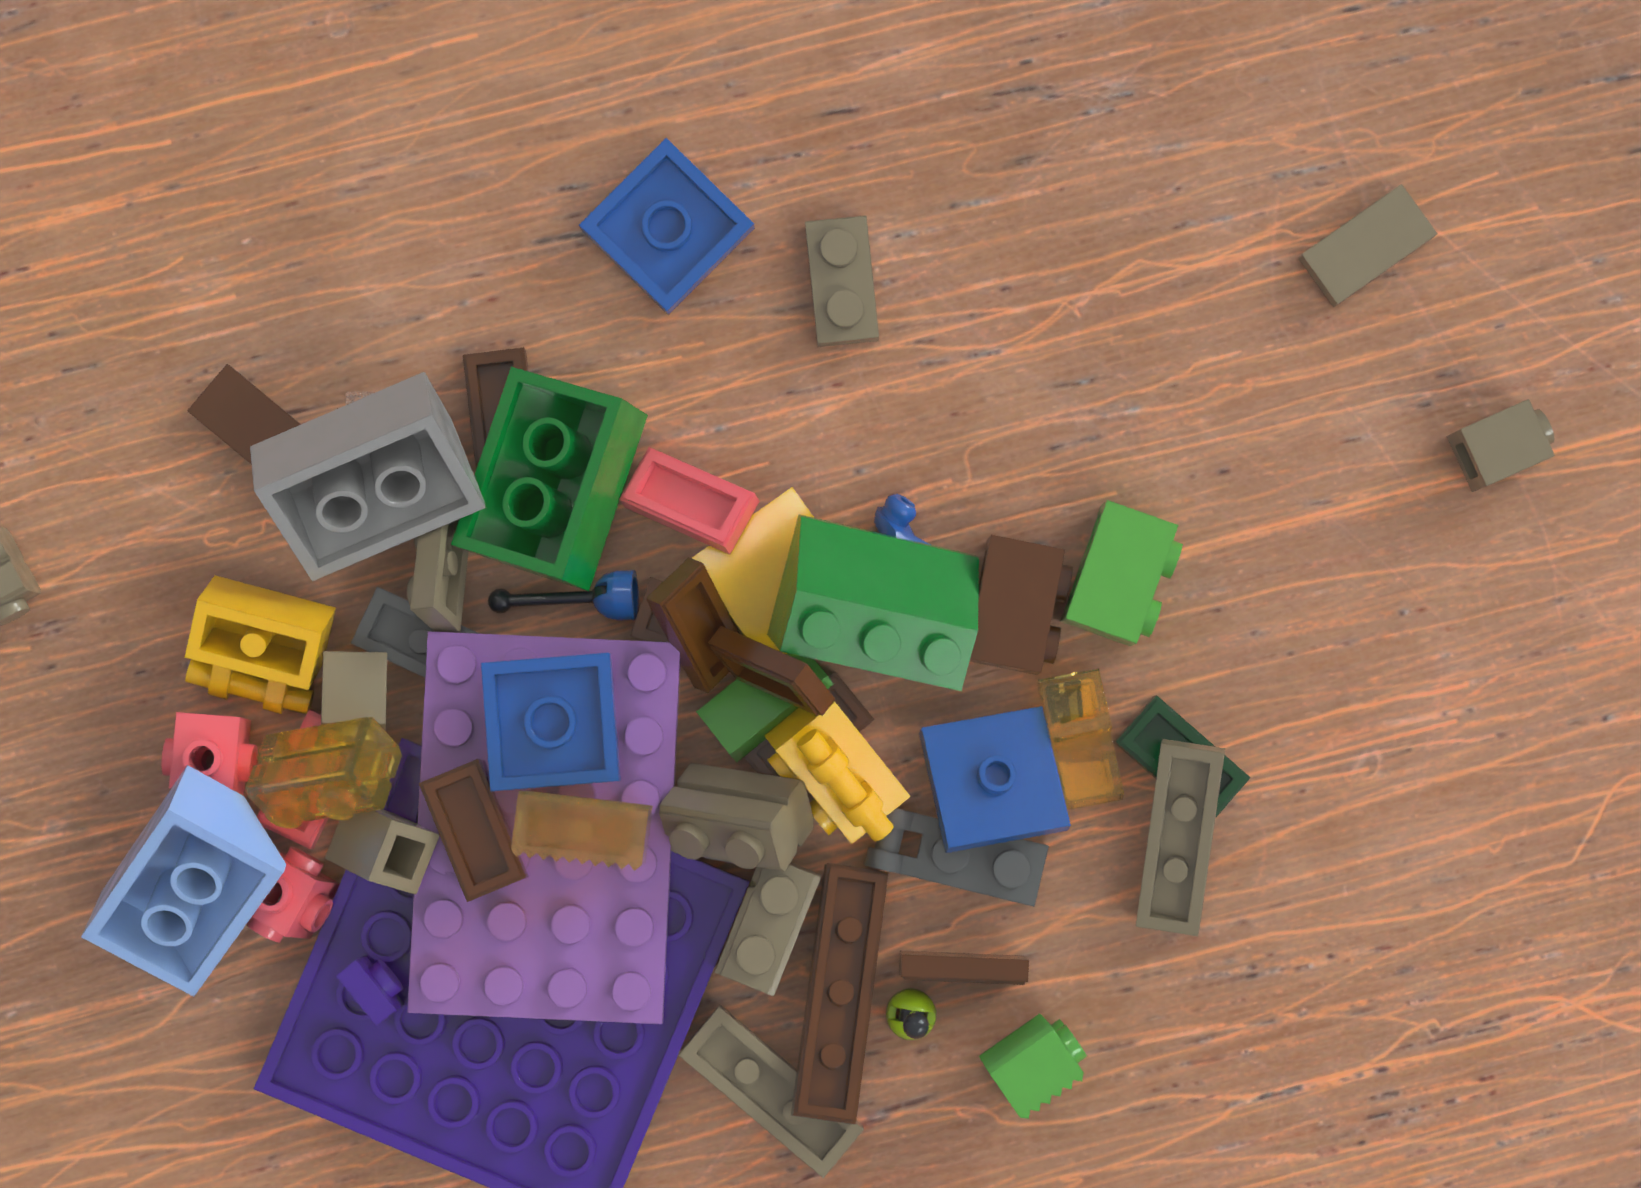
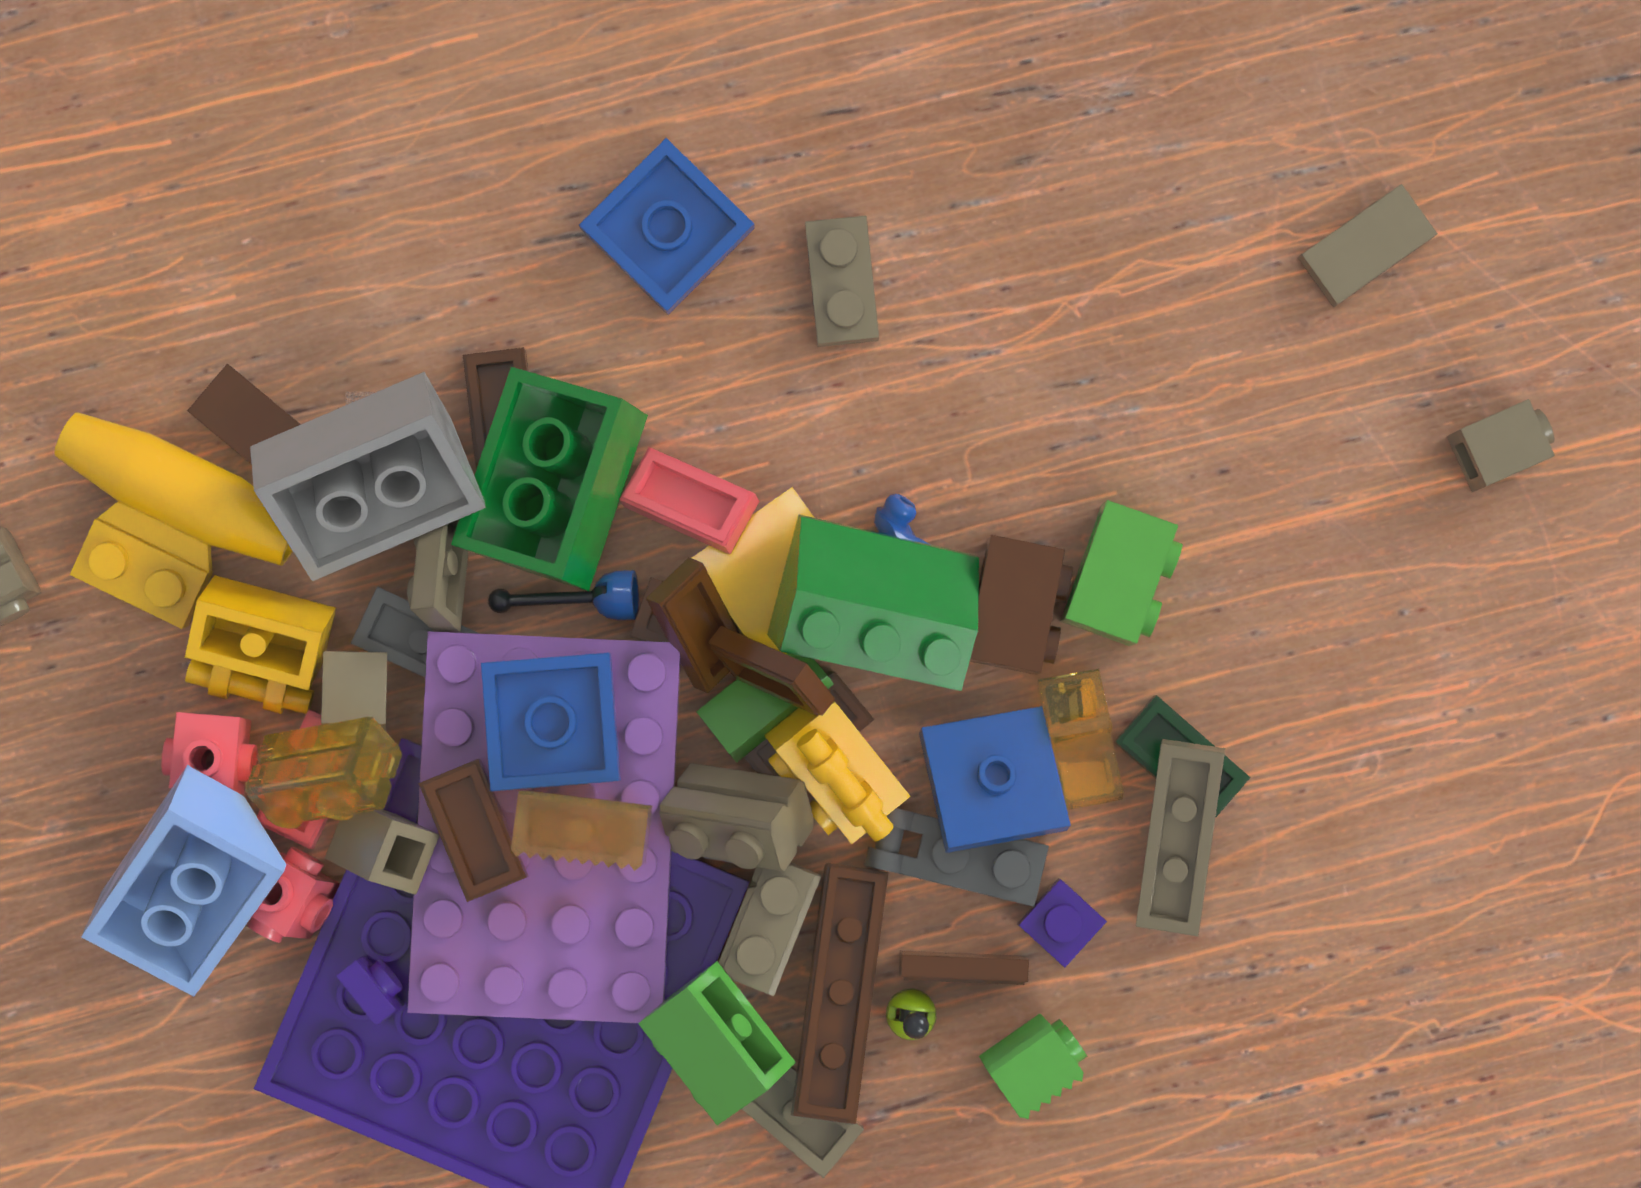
(167, 517): none -> yellow plate
(717, 1043): none -> bright green brick
(1061, 922): none -> dark purple plate

